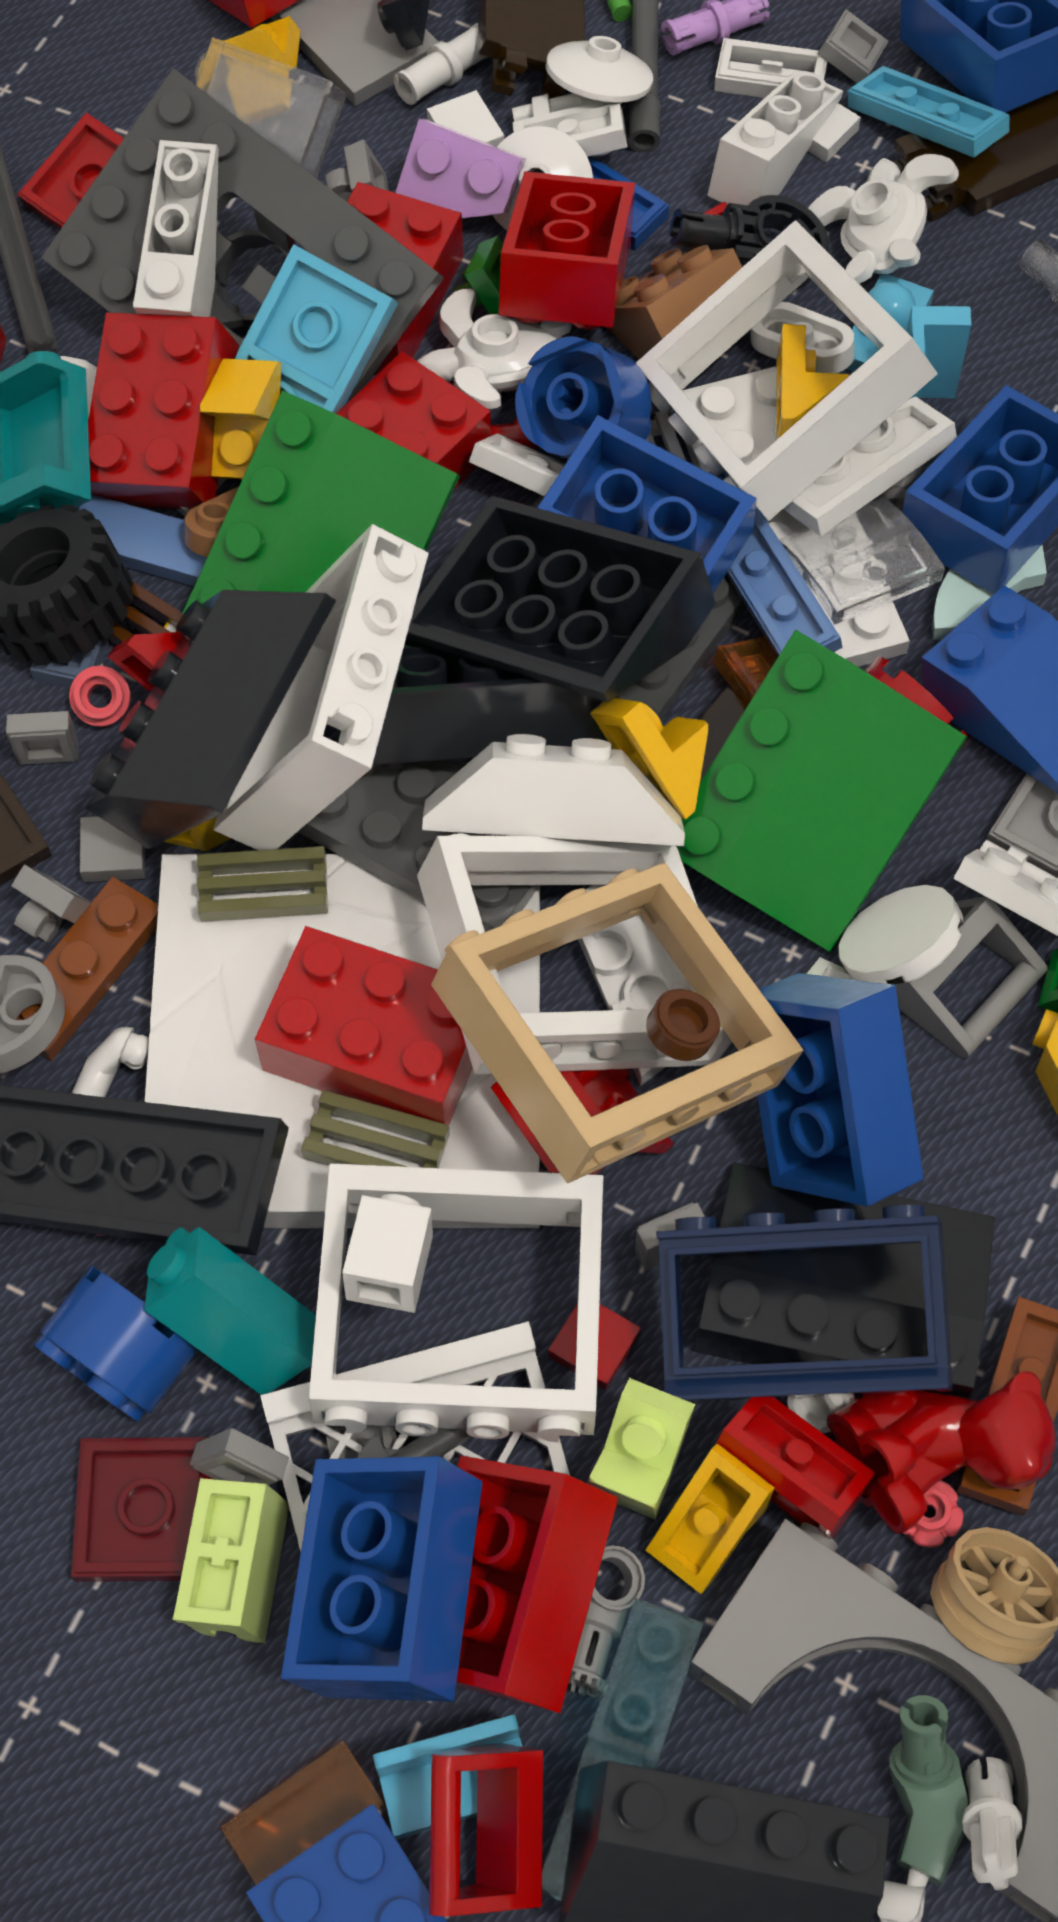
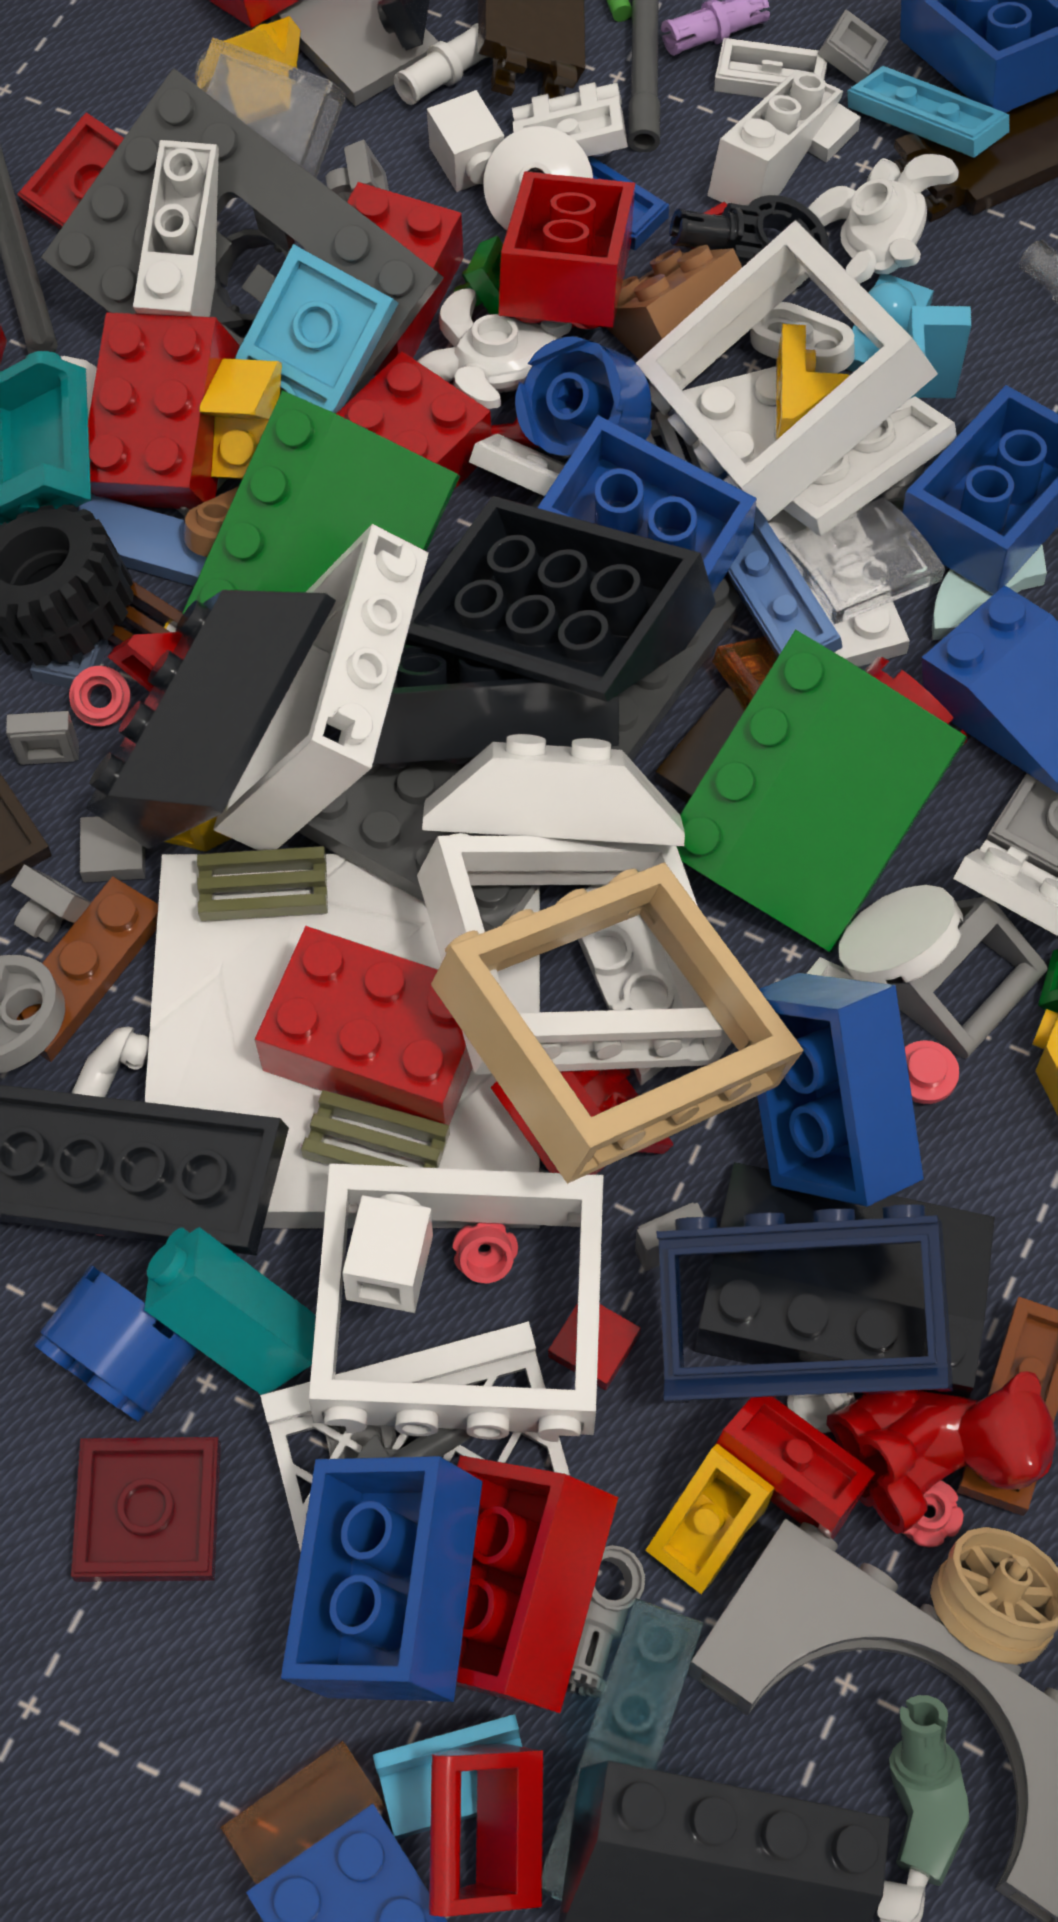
(232, 1559): yellowish green hinge -> none
(238, 1458): light grey tile -> none
(459, 172): lavender wing -> none
(486, 1265): none -> coral plate
(599, 70): white dish -> none
(642, 1447): yellowish green slope -> none
(665, 755): yellow slope -> none
(683, 1024): reddish brown tile -> none
(931, 1071): none -> coral plate
(992, 1823): white axle -> none

